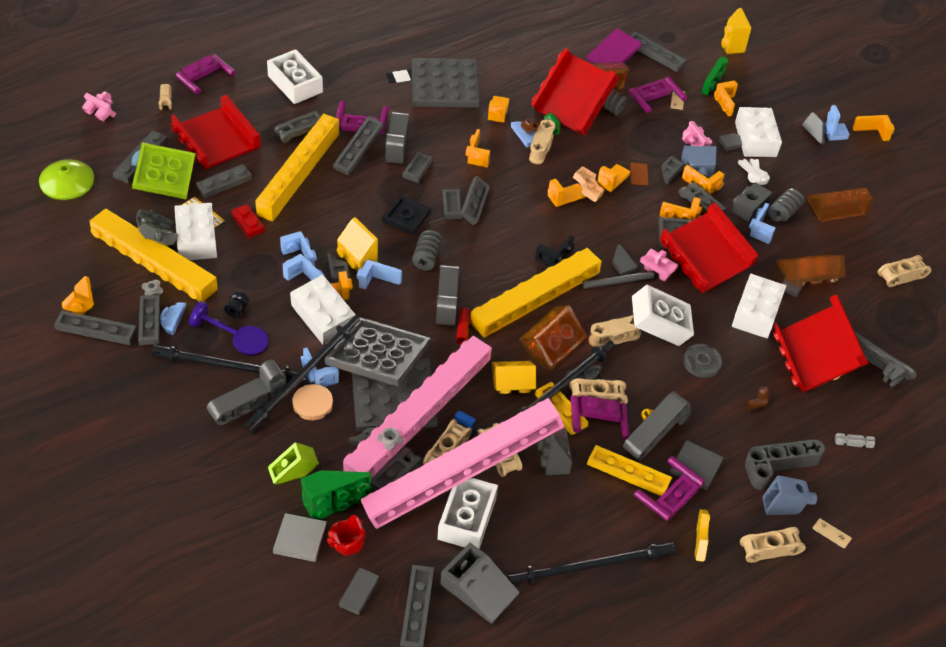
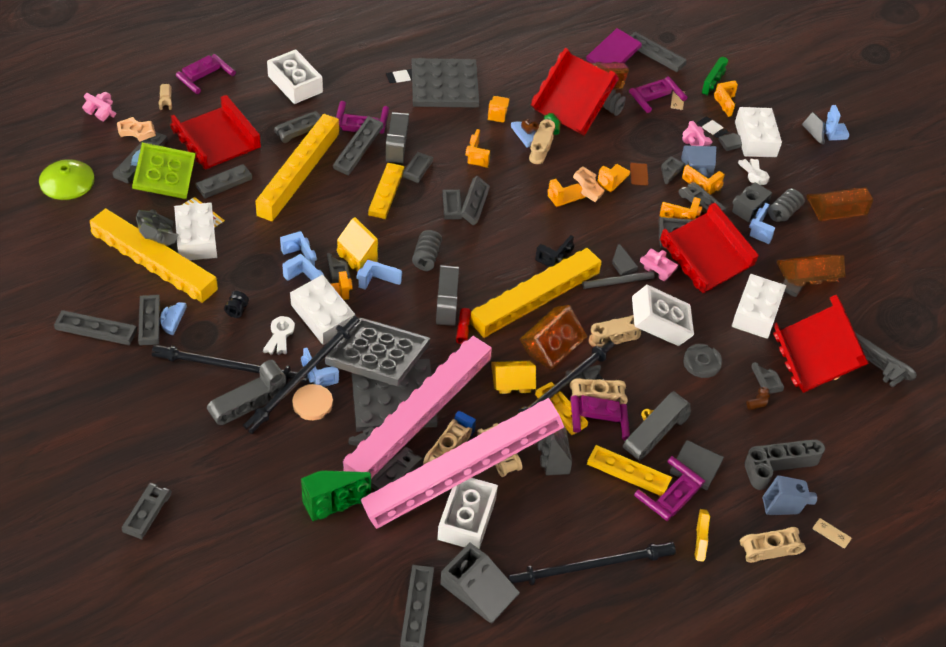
(81, 299): light orange bracket -> none
(140, 130): none -> light nougat tile
(146, 511): none -> dark grey plate
(152, 288): light grey plate -> none
(247, 221): red plate -> none
(247, 340): dark purple piece -> none
(281, 329): none -> white piece
(293, 463): lime slope -> none
(300, 537): light grey tile -> none
(347, 536): red cap -> none
(359, 591): dark grey tile -> none
(386, 191): none -> yellow plate
(390, 433): light grey plate -> none
(406, 214): black plate -> none
(712, 127): none -> sticker
(736, 33): yellow slope -> none
(768, 378): none -> dark grey tile
(854, 440): light grey axle -> none
(880, 122): light orange bracket -> none
(904, 271): tan piece -> none

